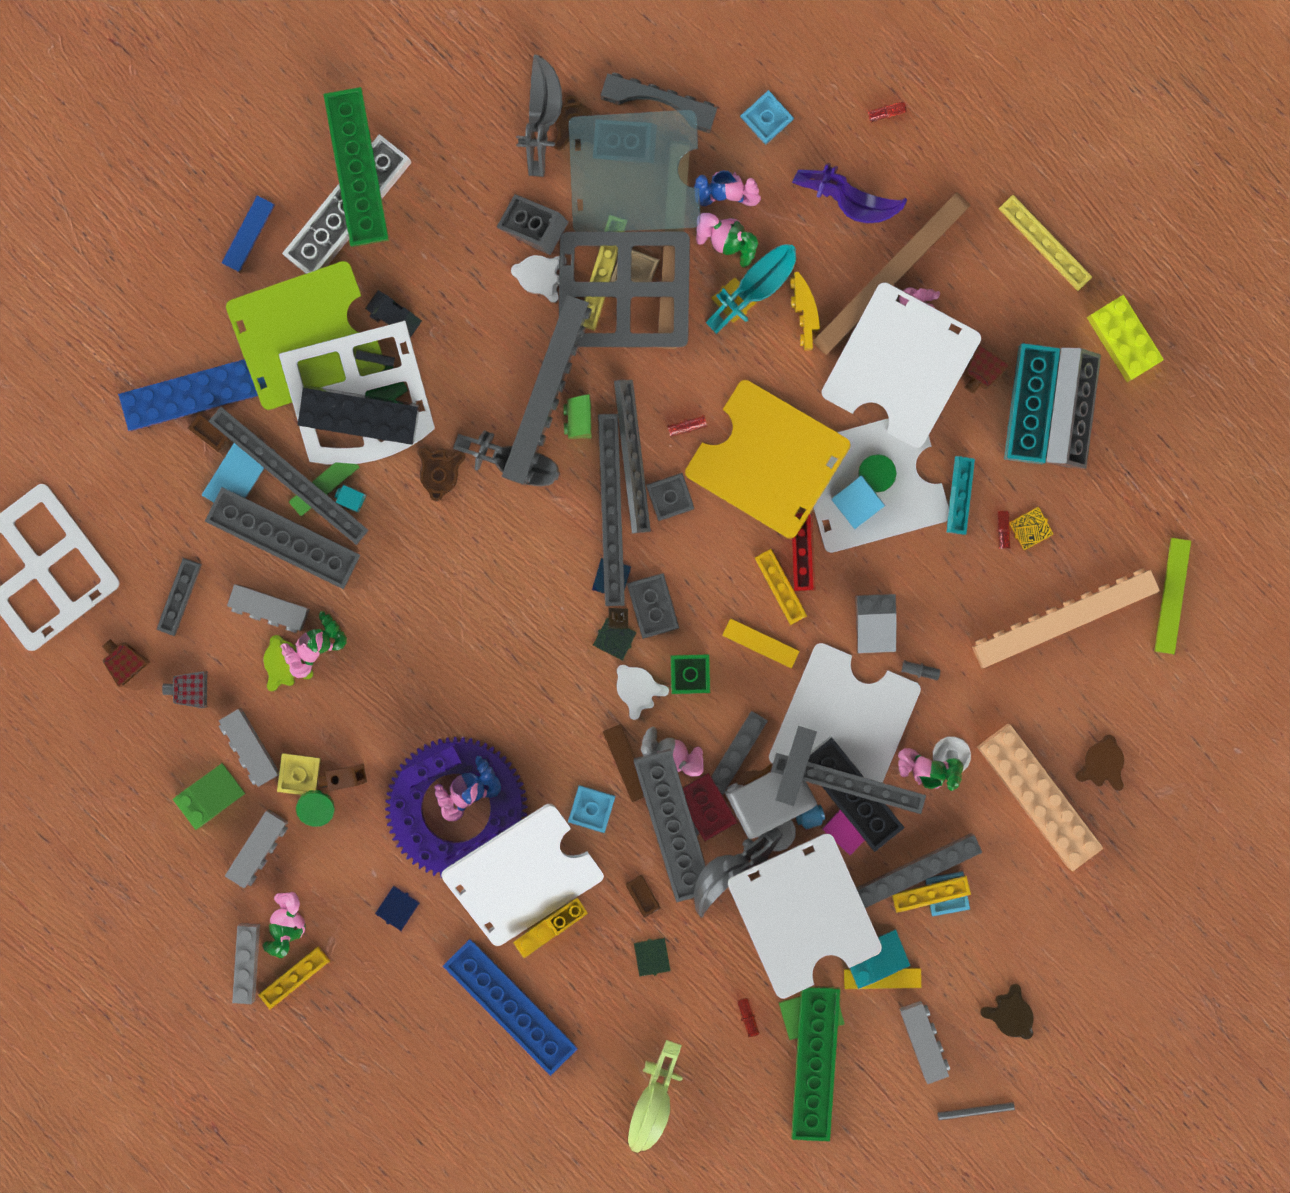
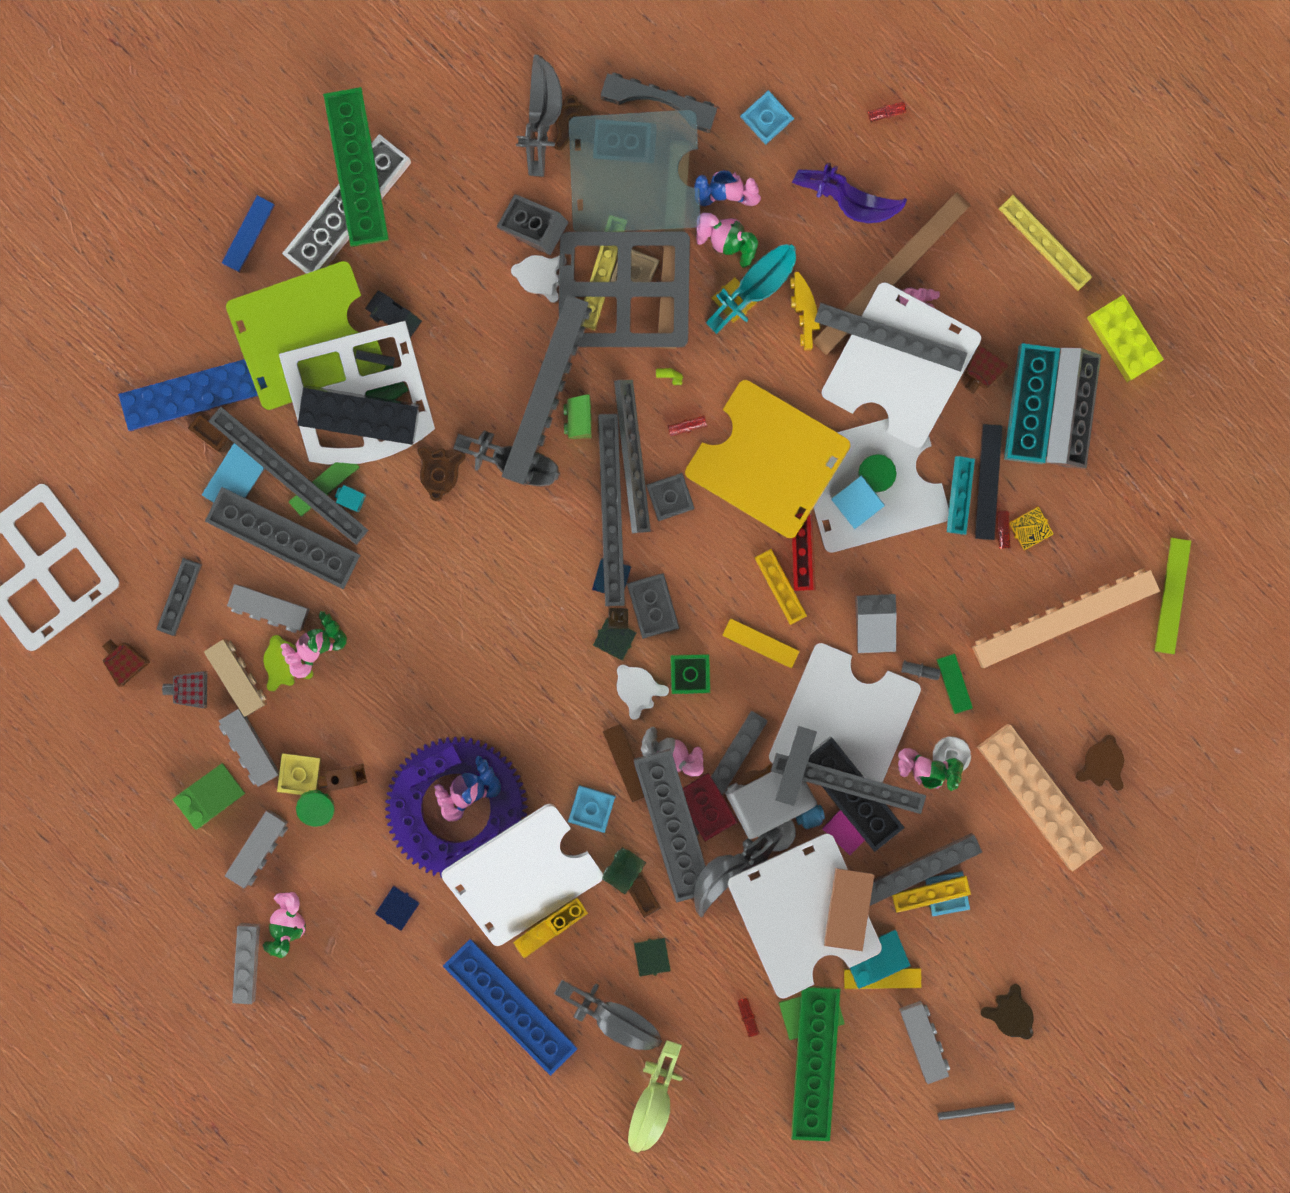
(235, 677): none -> tan brick
(294, 977): yellow tile -> none
(613, 1019): none -> dark grey piece
(623, 870): none -> clear green bracket
(670, 373): none -> lime arm
(848, 909): none -> nougat tile
(891, 337): none -> dark grey plate
(954, 683): none -> green tile
(988, 482): none -> black tile

